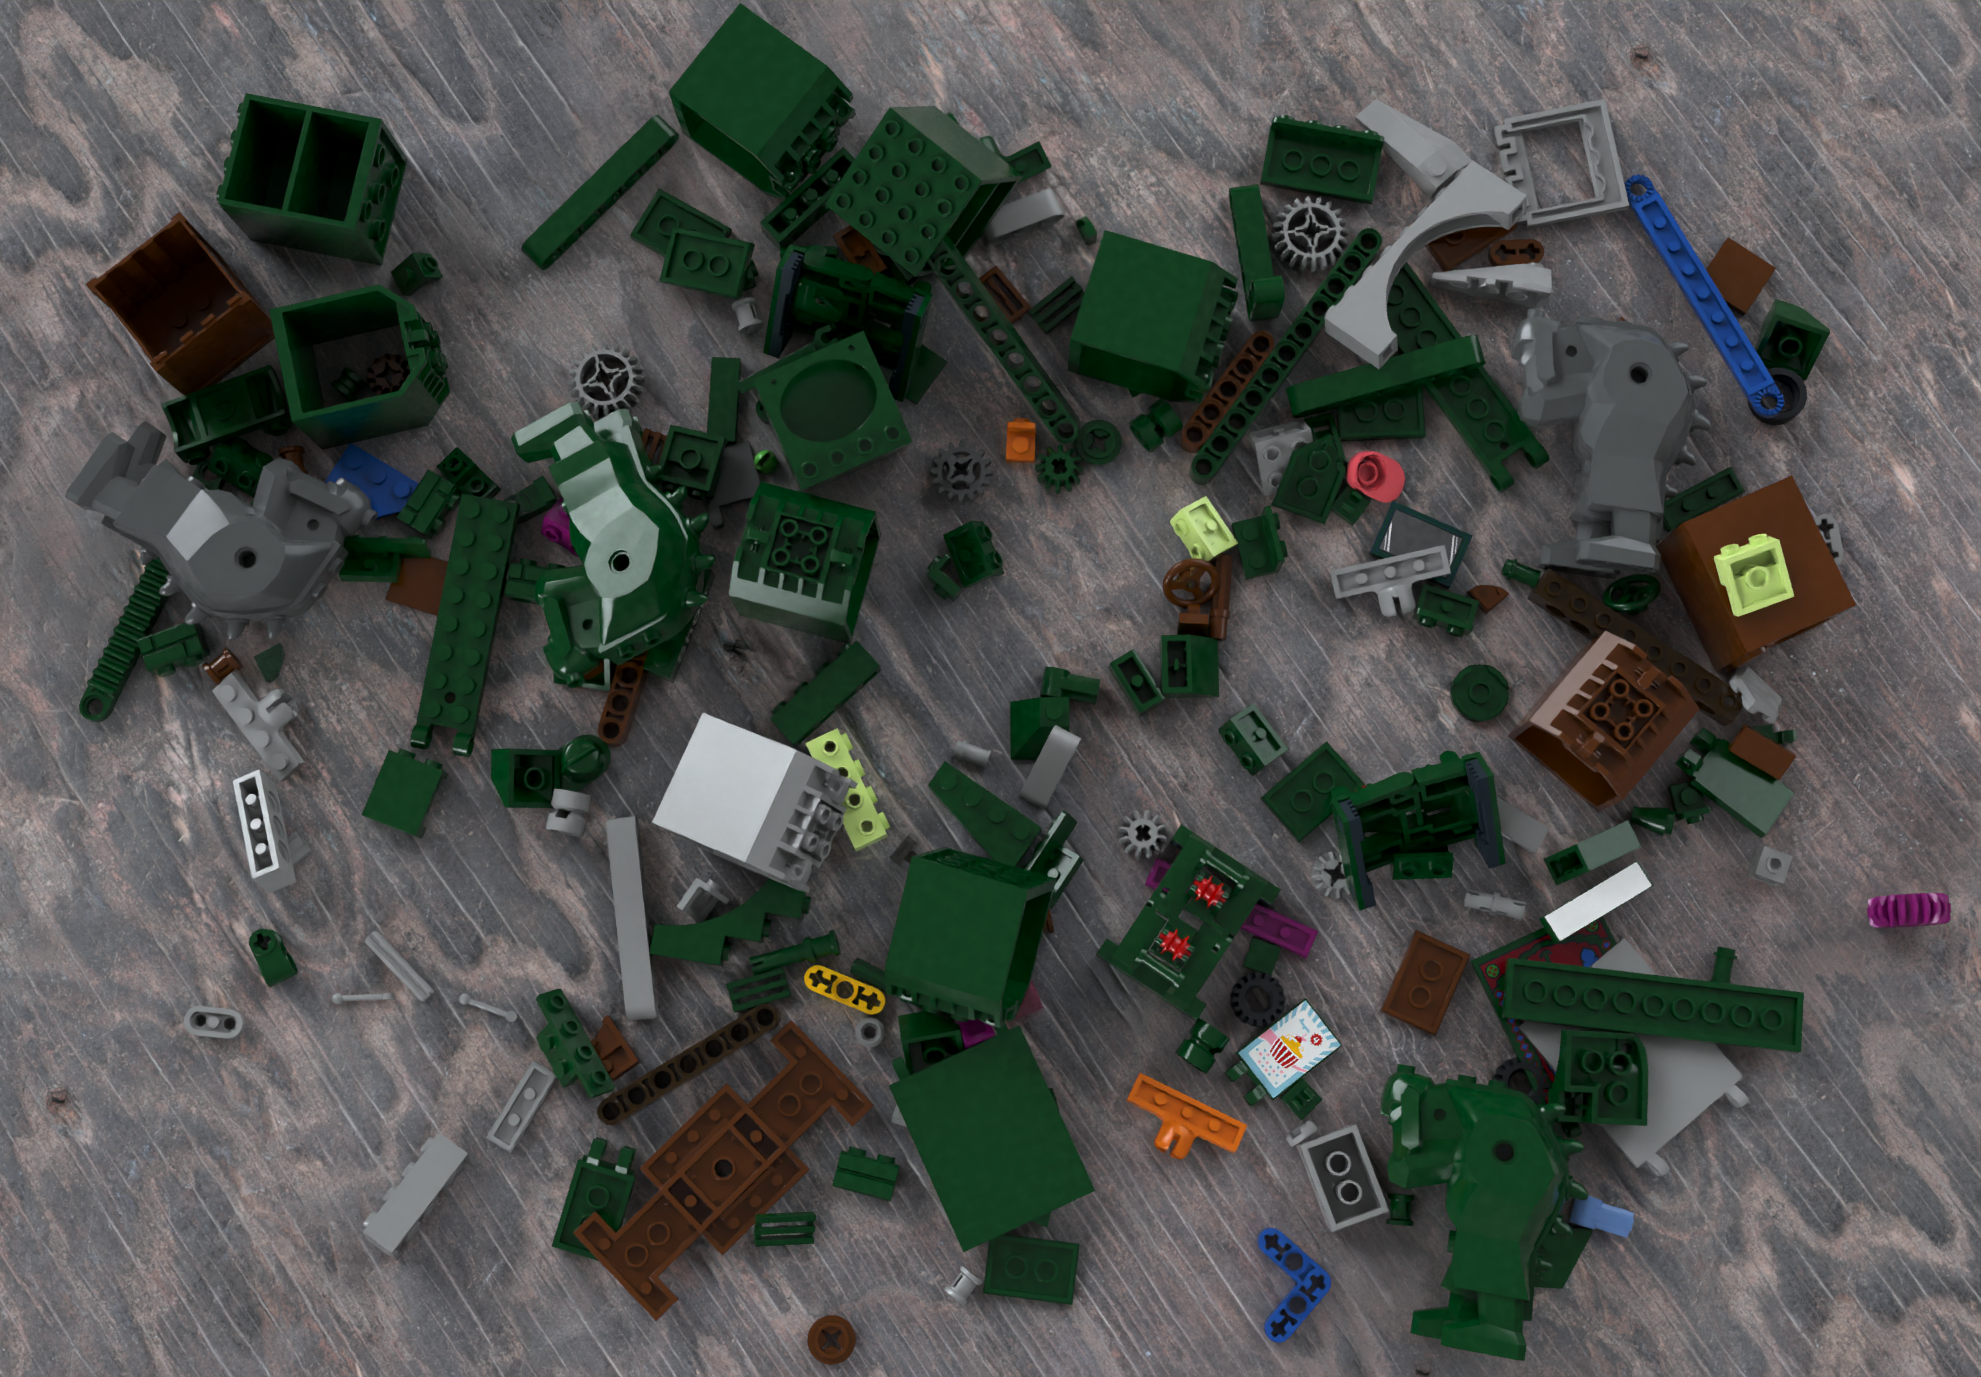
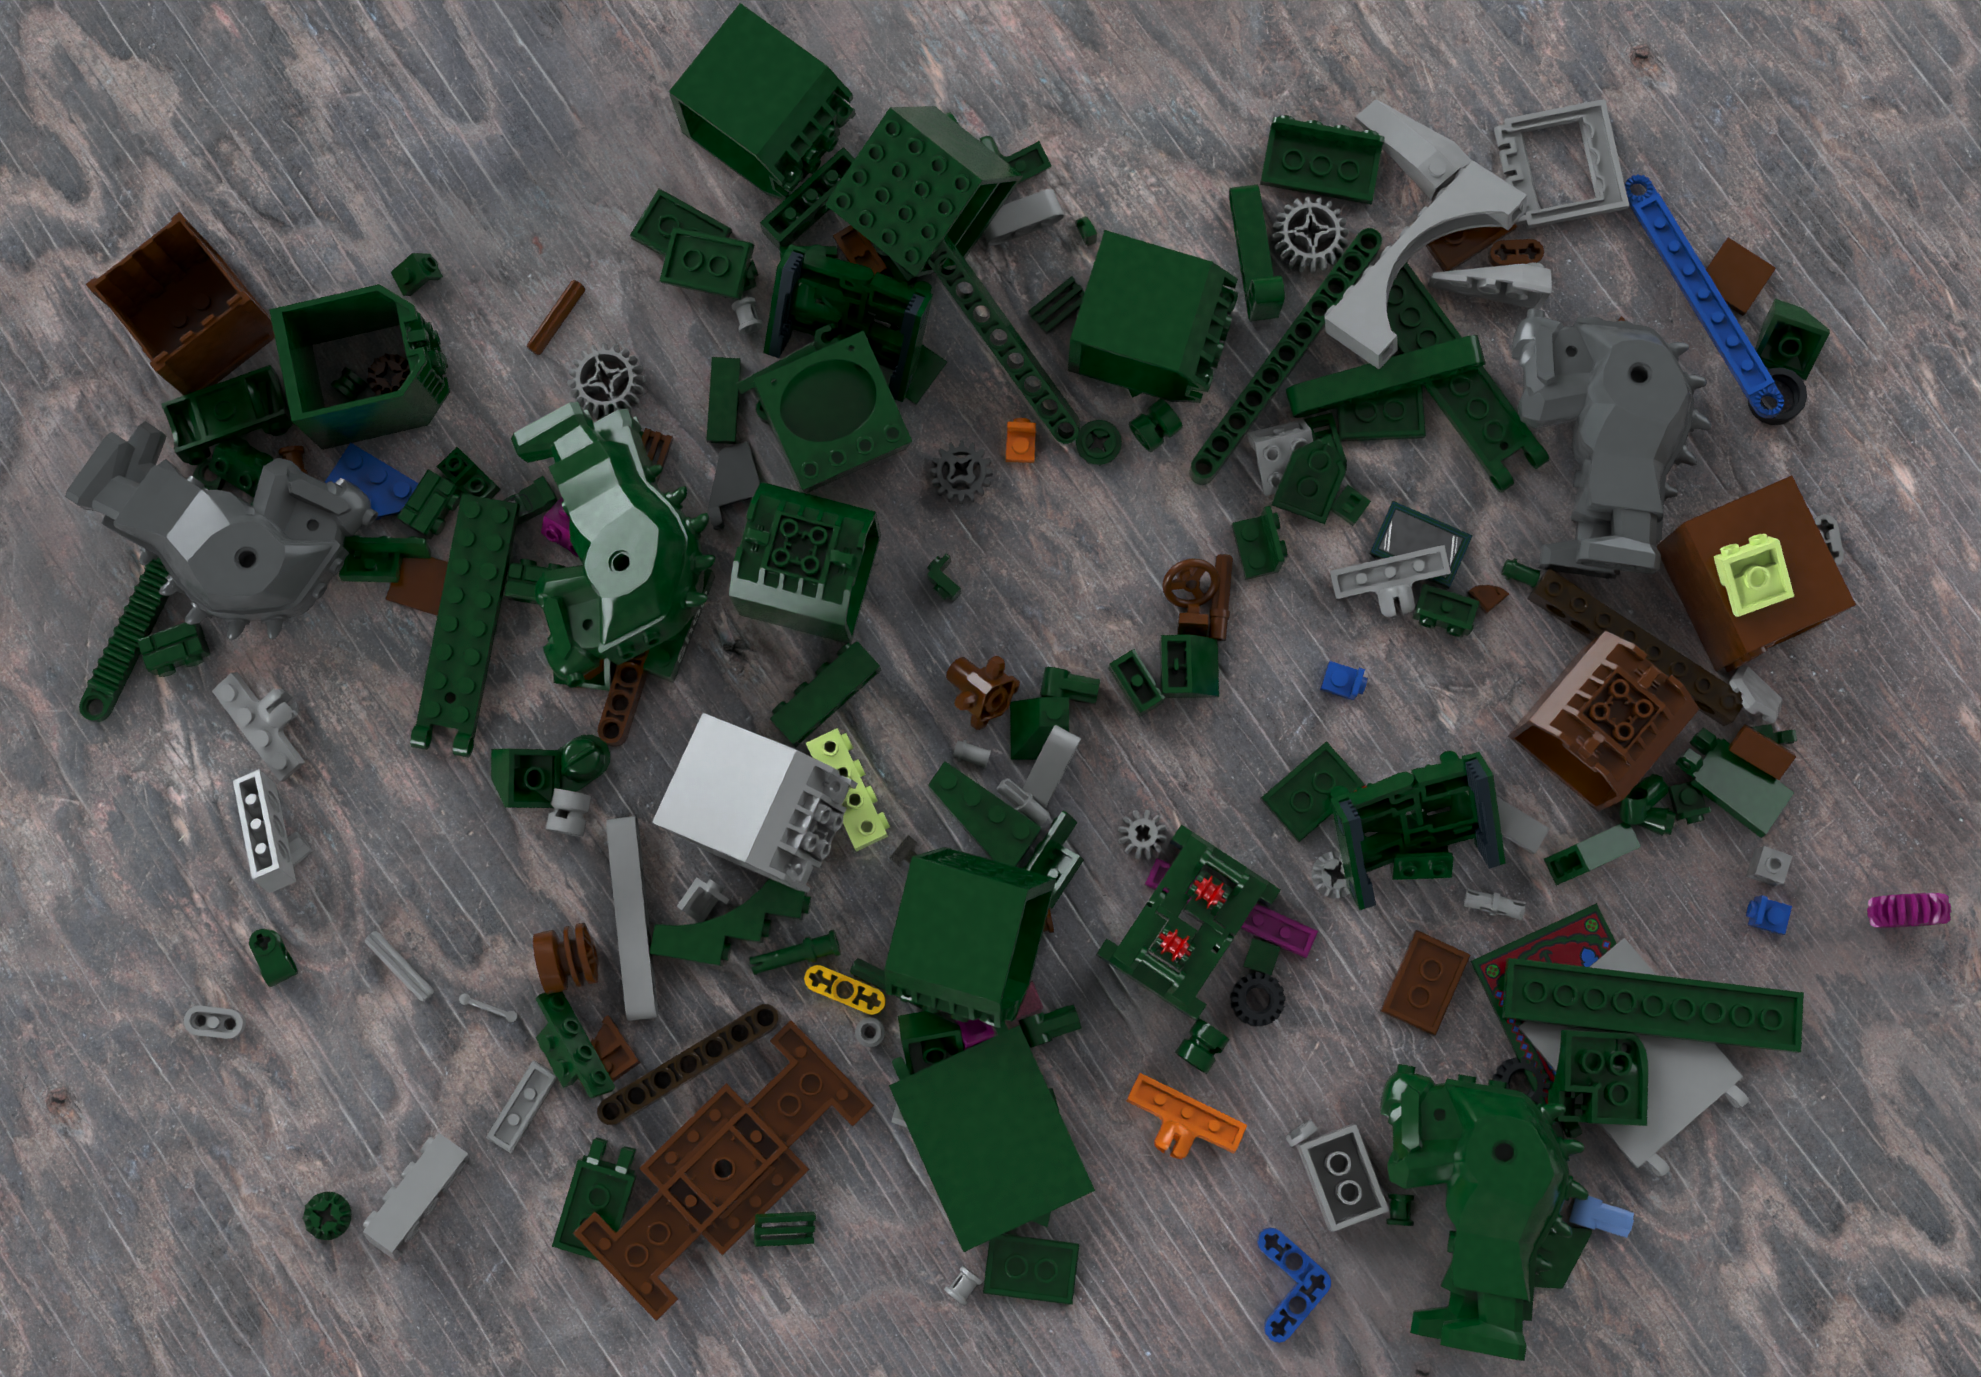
(222, 666): reddish brown bush -> none
(271, 662): clear green tile -> none
(312, 179): dark green container -> none
(338, 998): light grey hinge -> none
(339, 1210): none -> dark green gear
(404, 792): dark green panel -> none
(556, 317): none -> reddish brown axle
(565, 958): none -> reddish brown wheel
(600, 192): dark green beam -> none
(691, 461): dark green plate -> none
(769, 466): bright green hinge -> none
(782, 982): dark green tile -> none
(816, 1339): reddish brown gear -> none
(865, 1174): dark green brick -> none
(974, 553): dark green bracket -> none
(984, 690): none -> reddish brown piece
(1017, 314): reddish brown tile -> none
(1023, 801): none -> light grey axle
(1043, 1027): none -> dark green piece
(1070, 468): dark green gear -> none
(1203, 530): yellowish green bracket -> none
(1232, 379): reddish brown beam -> none
(1252, 739): dark green bracket -> none
(1284, 1052): tile -> none
(1301, 1099): dark green tile -> none
(1344, 680): none -> blue bracket
(1375, 476): coral cap -> none
(1479, 693): dark green tile -> none
(1596, 902): white slope -> none
(1633, 597): dark green piece -> none
(1641, 798): none -> dark green piece
(1701, 498): dark green tile -> none
(1723, 965): dark green pin -> none
(1768, 915): none -> blue bracket

